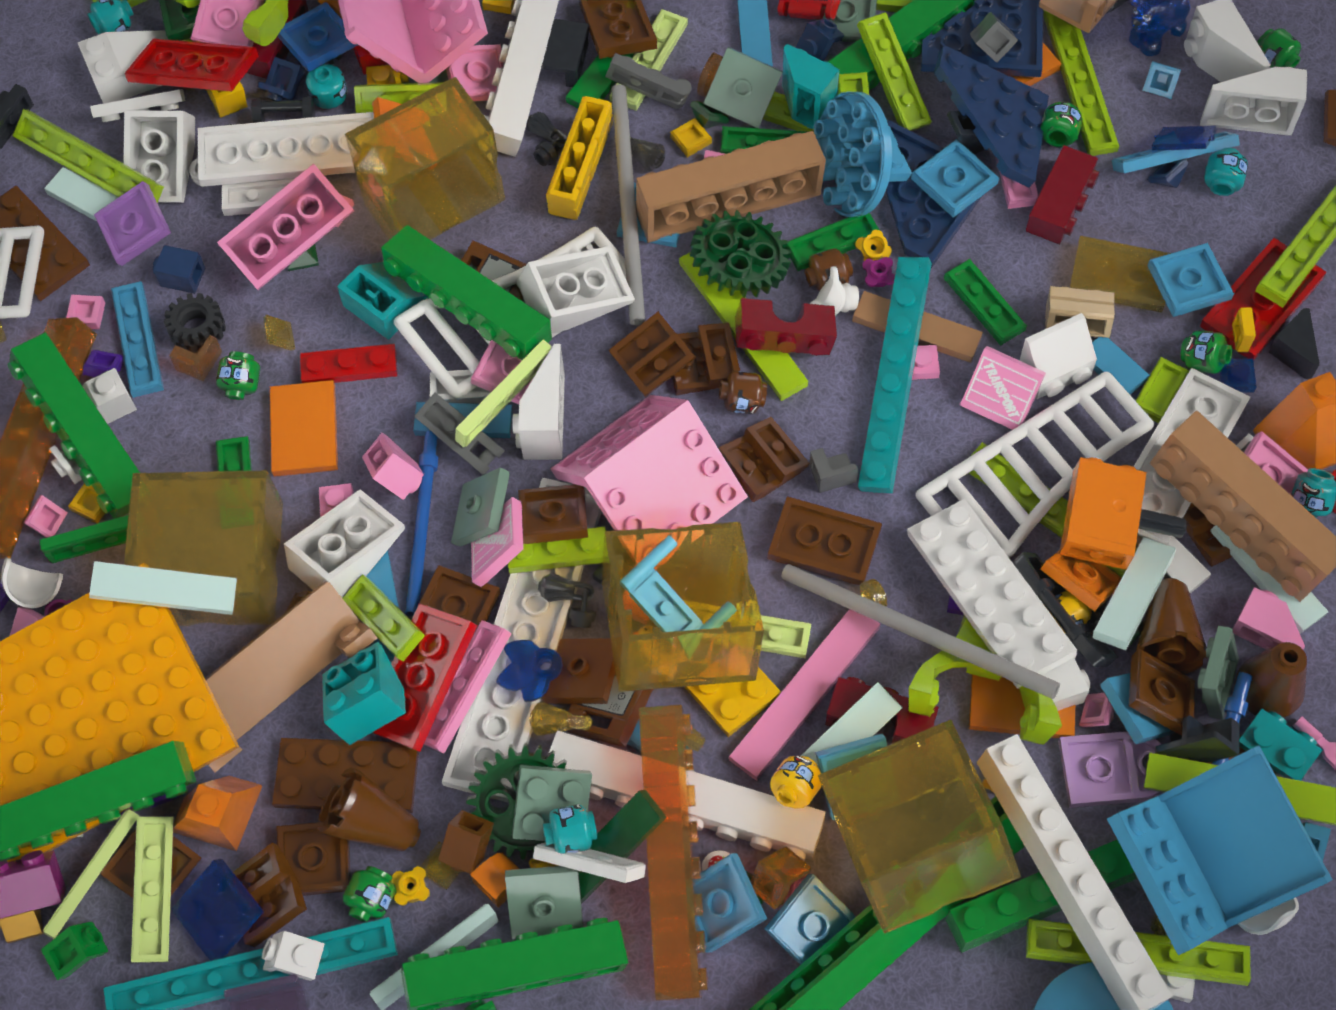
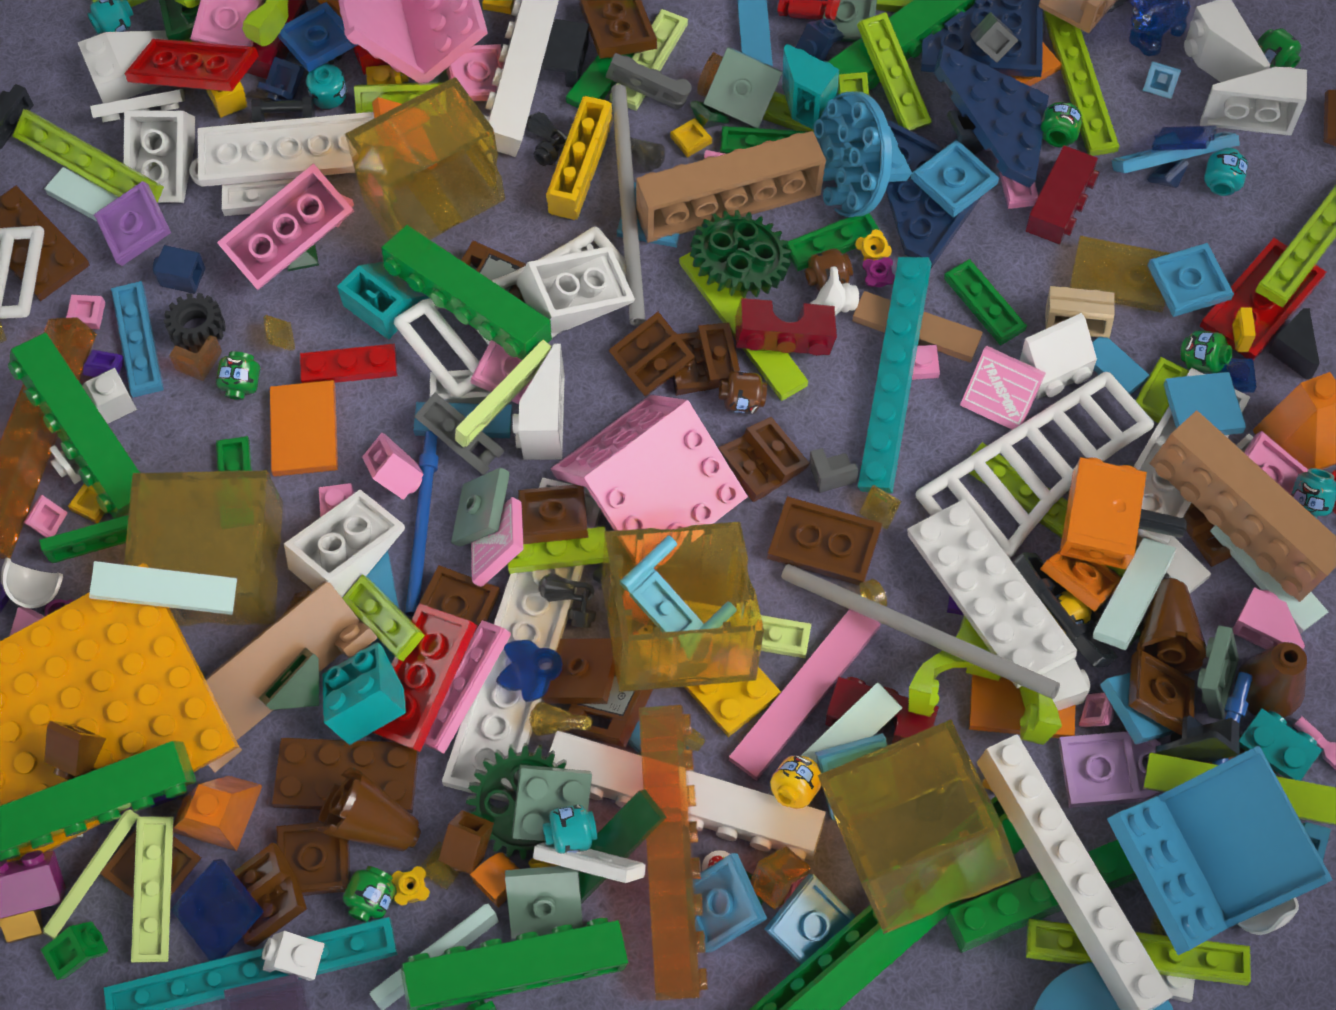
(71, 749): none -> reddish brown slope
(296, 684): none -> dark green slope
(880, 506): none -> clear yellow slope
(1211, 396): none -> dark azure tile

